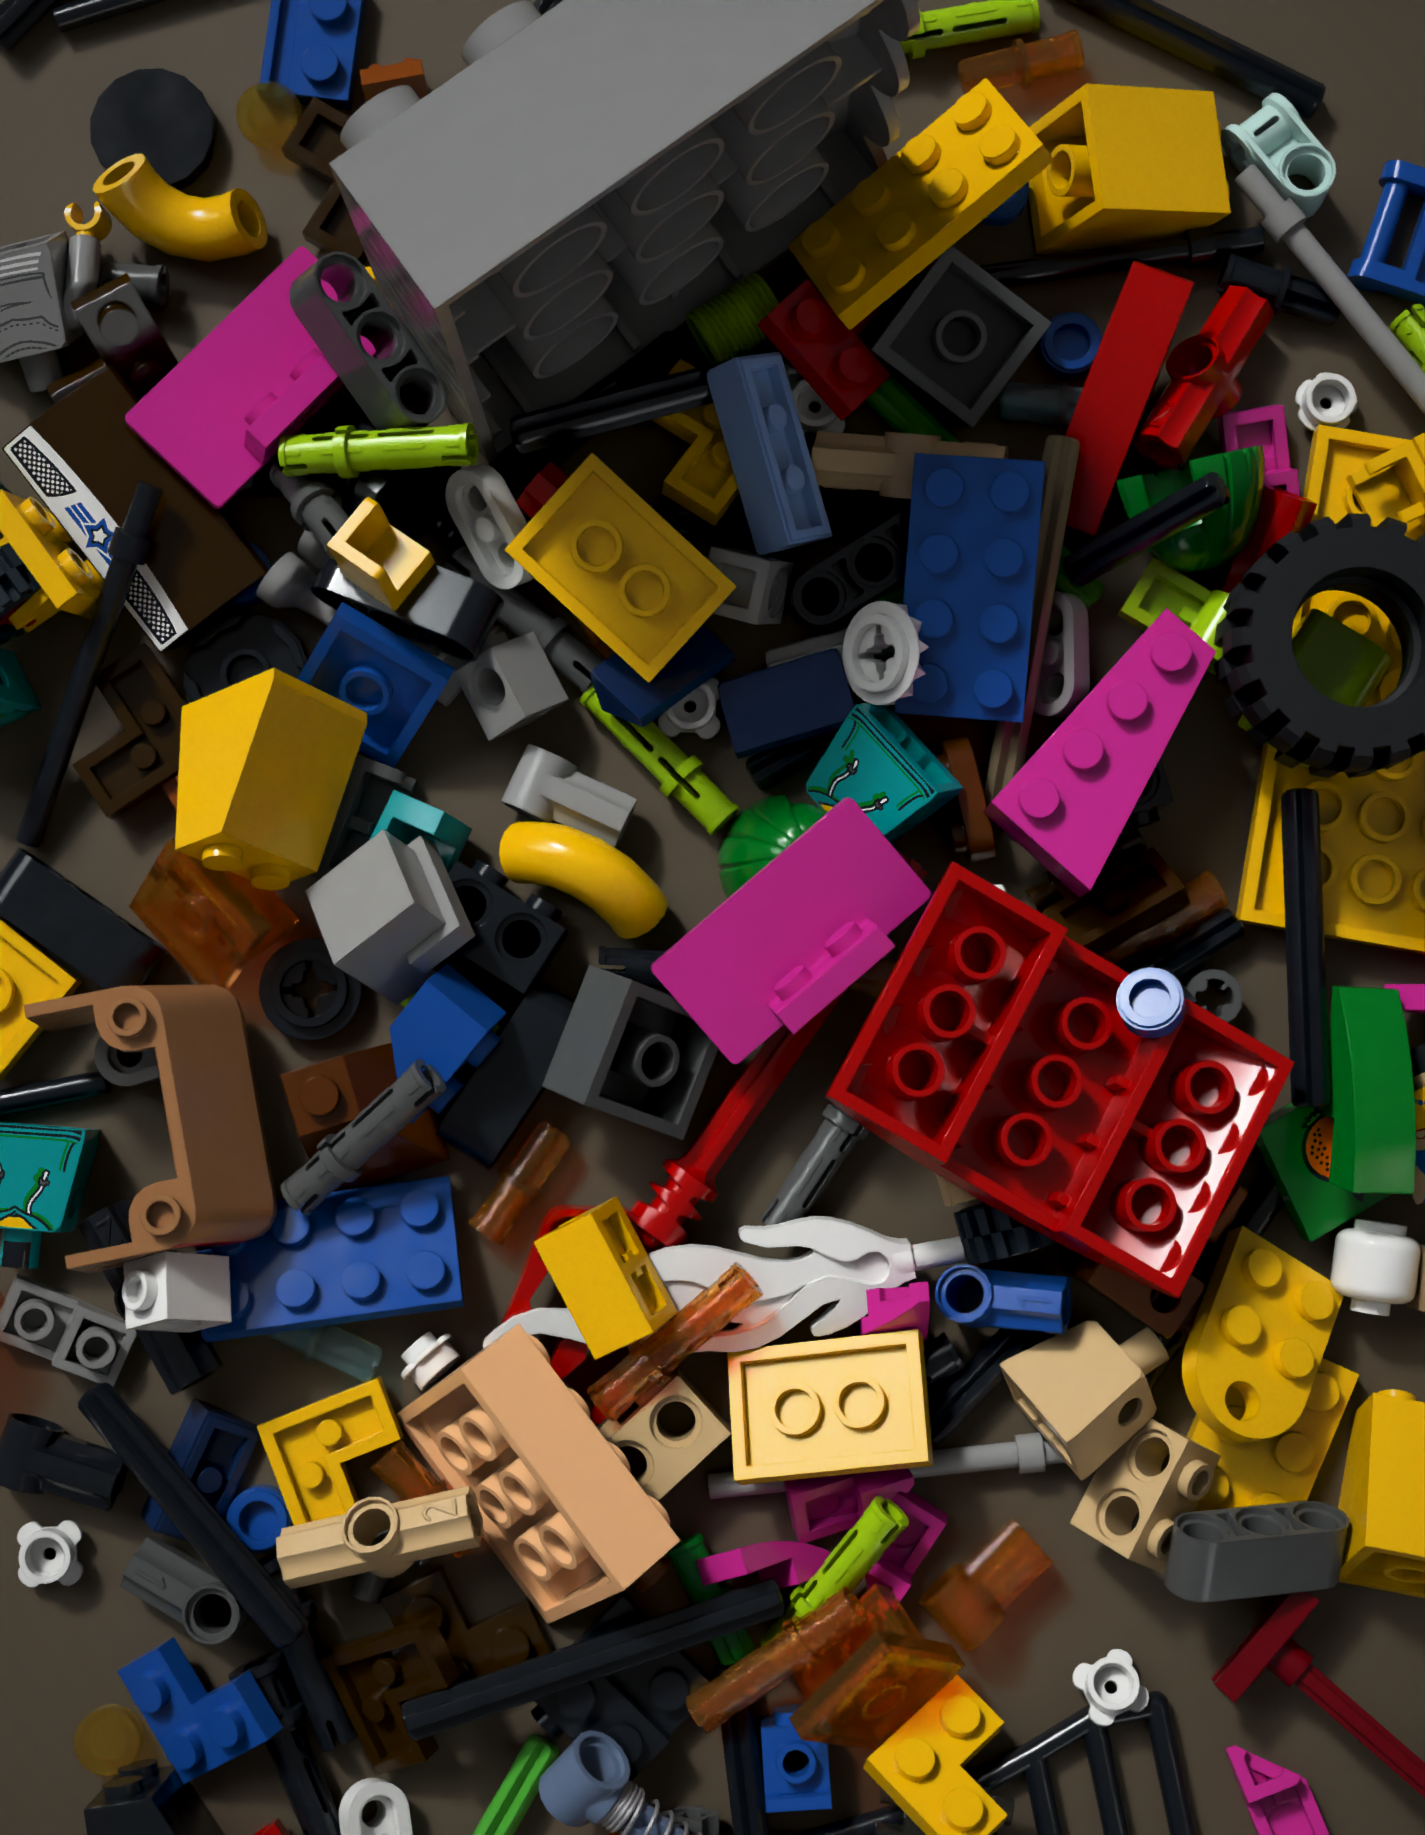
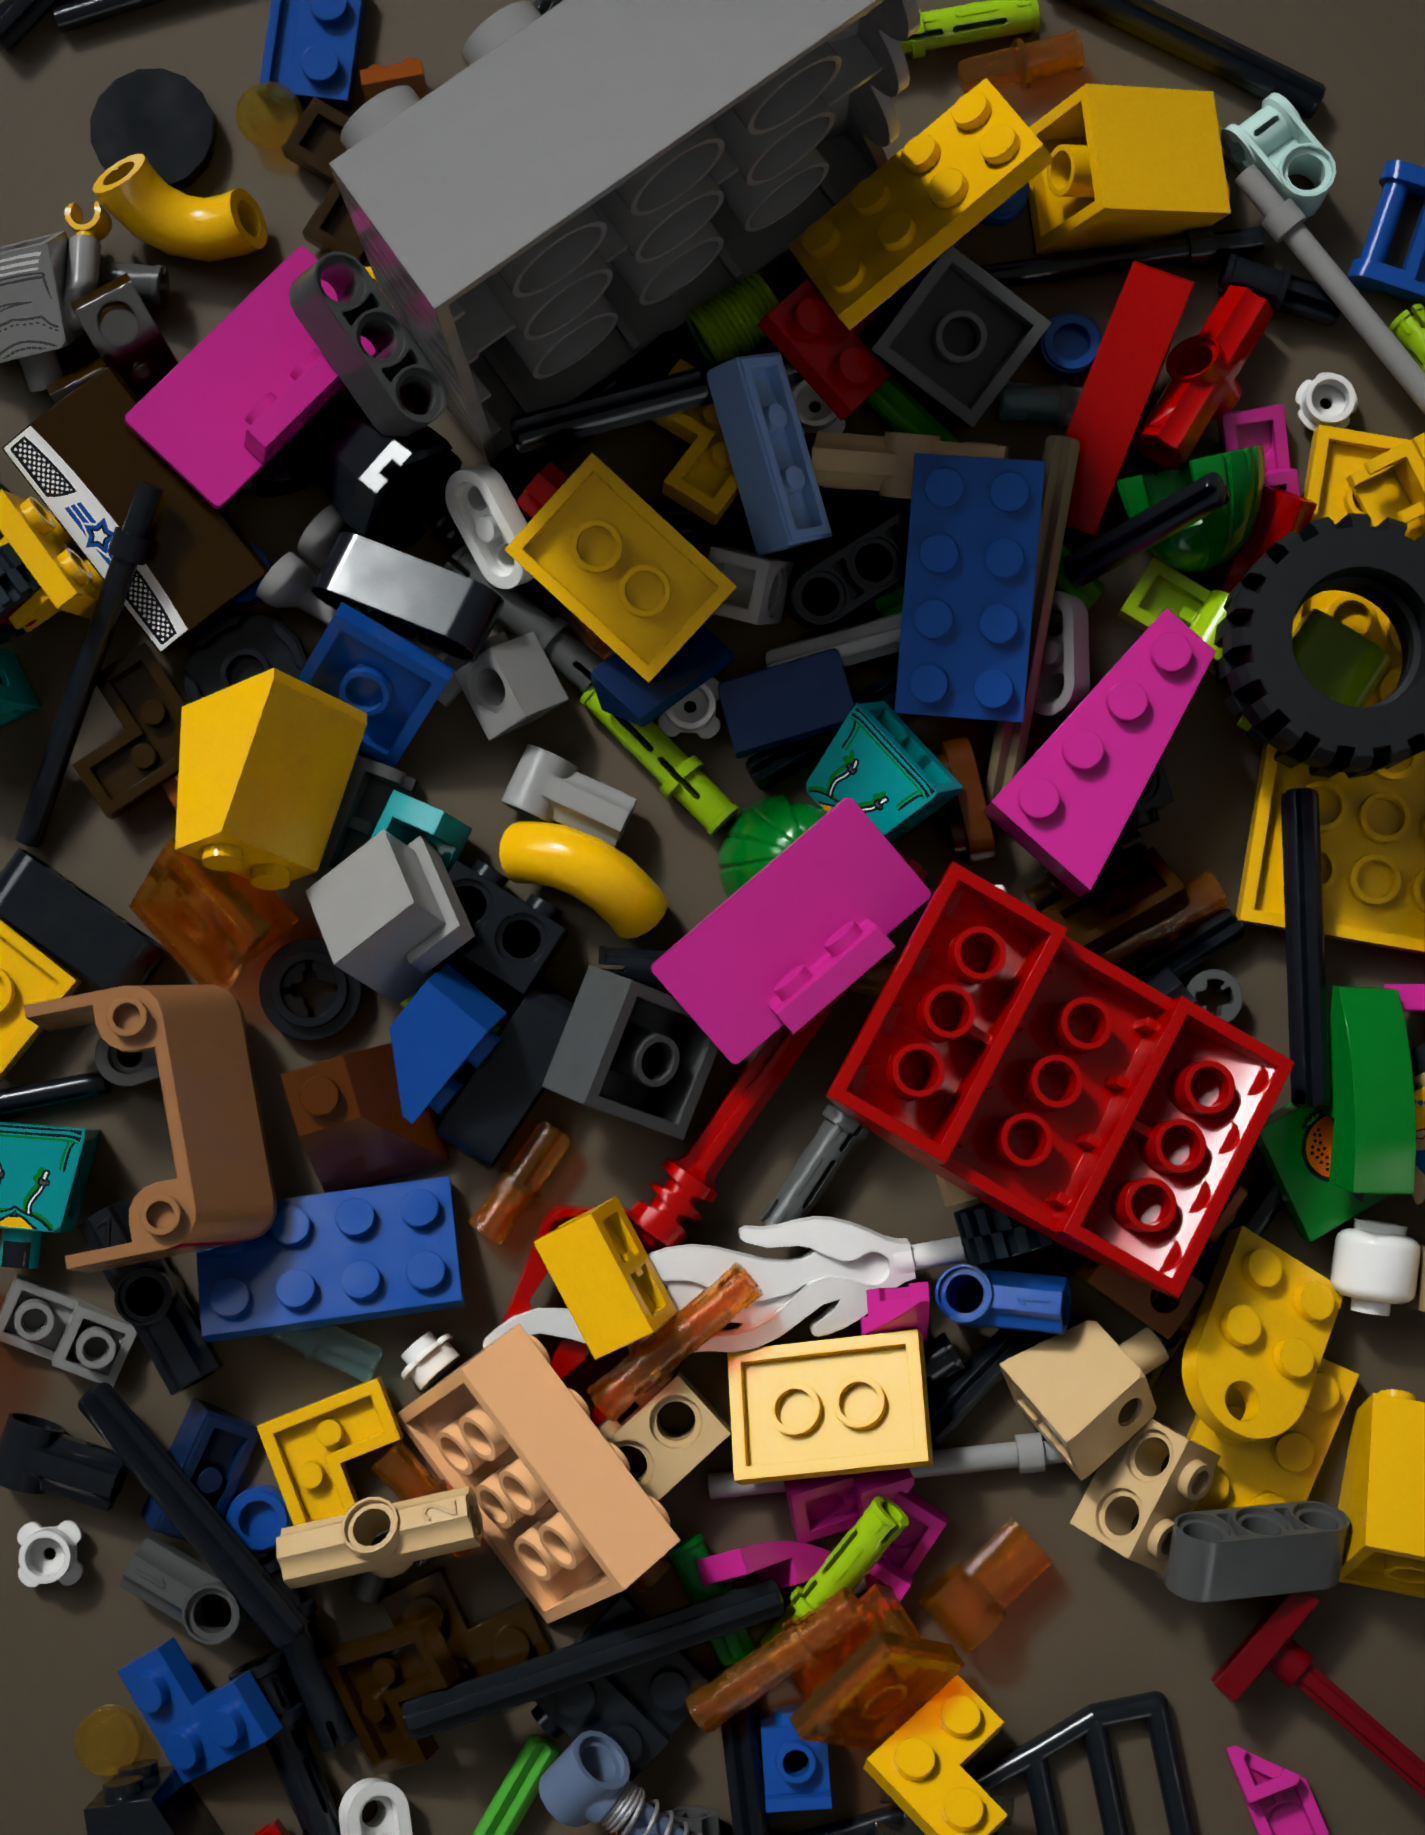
(177, 1292): white brick -> none
(313, 504): dark grey pin -> none
(344, 1153): dark grey pin -> none
(363, 450): lime pin -> none
(379, 555): yellow panel -> none
(870, 632): white gear -> none
(1117, 1669): white plate -> none
(1151, 1002): tile -> none

